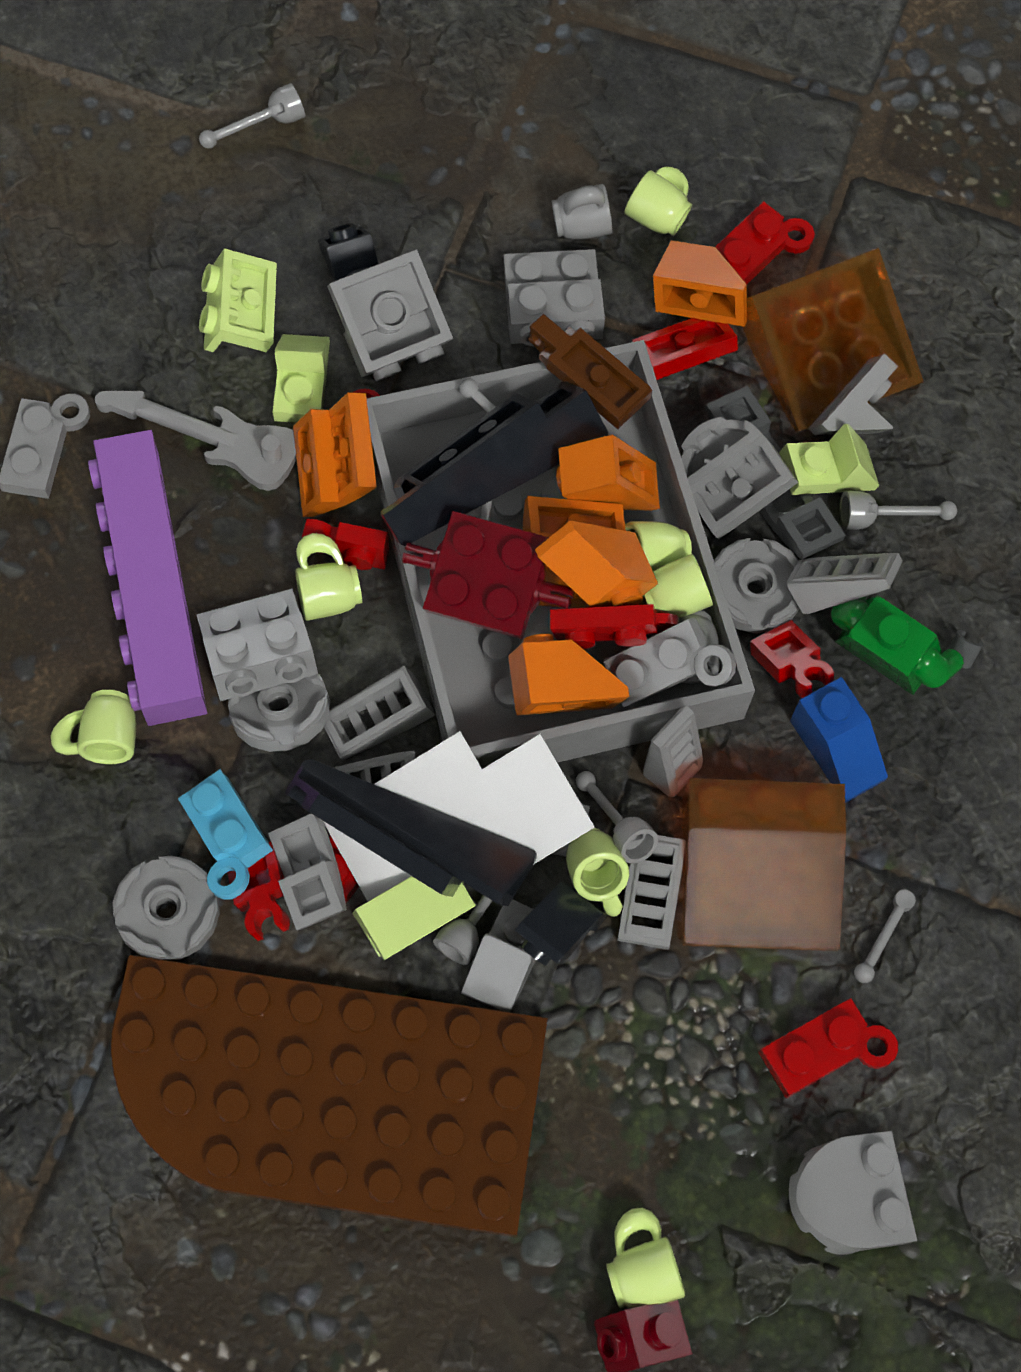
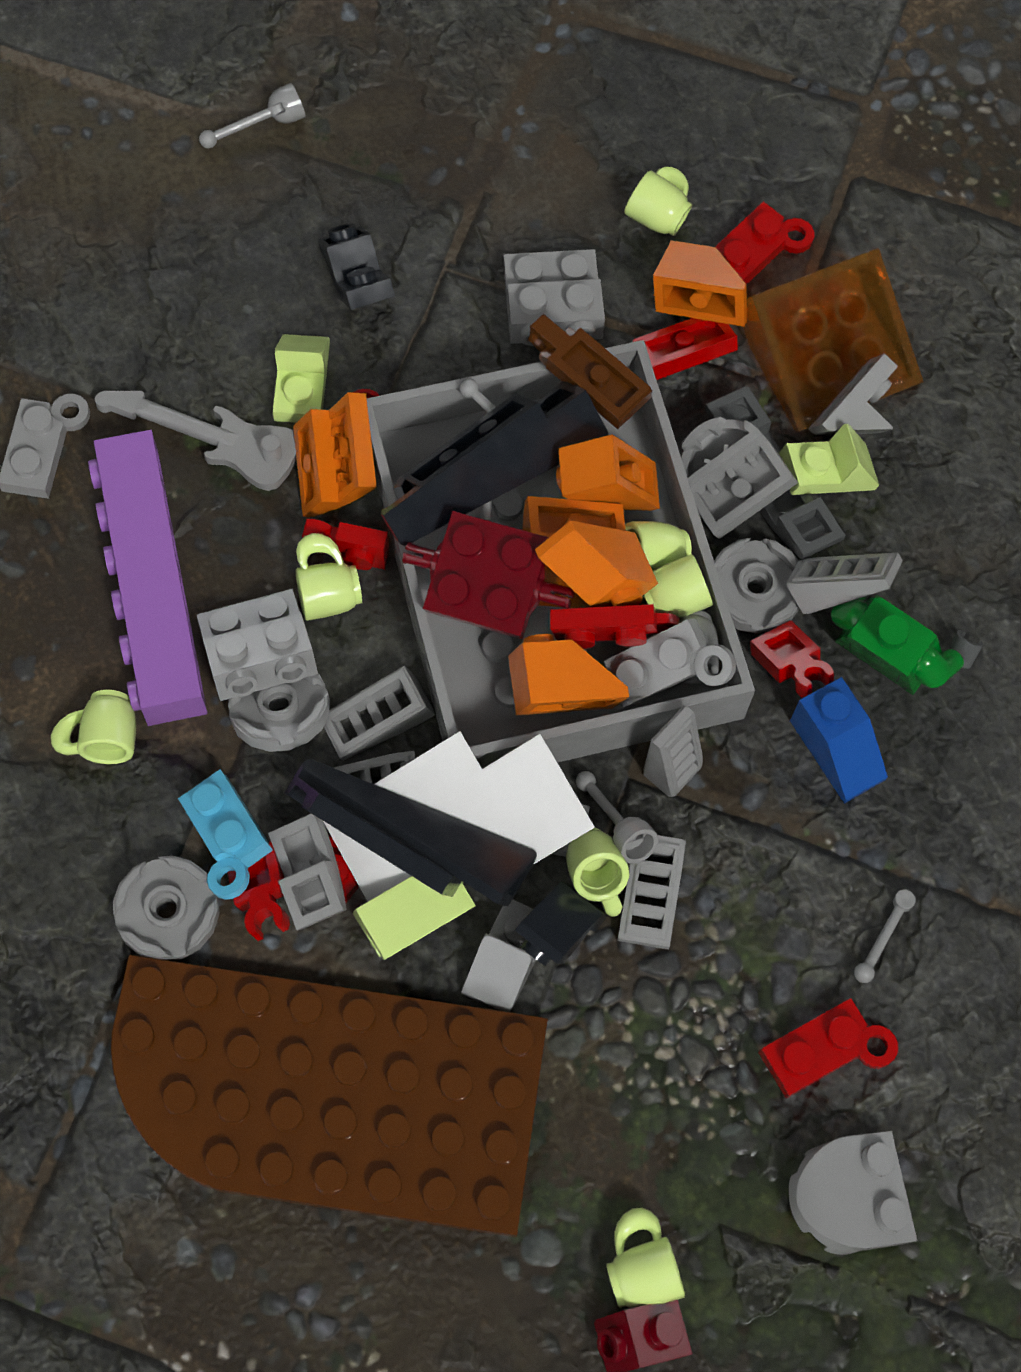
(239, 301): yellowish green bracket -> none
(390, 315): light grey plate -> none
(460, 937): light grey hinge -> none
(583, 213): light grey piece -> none
(763, 864): clear orange slope -> none
(860, 510): light grey hinge -> none

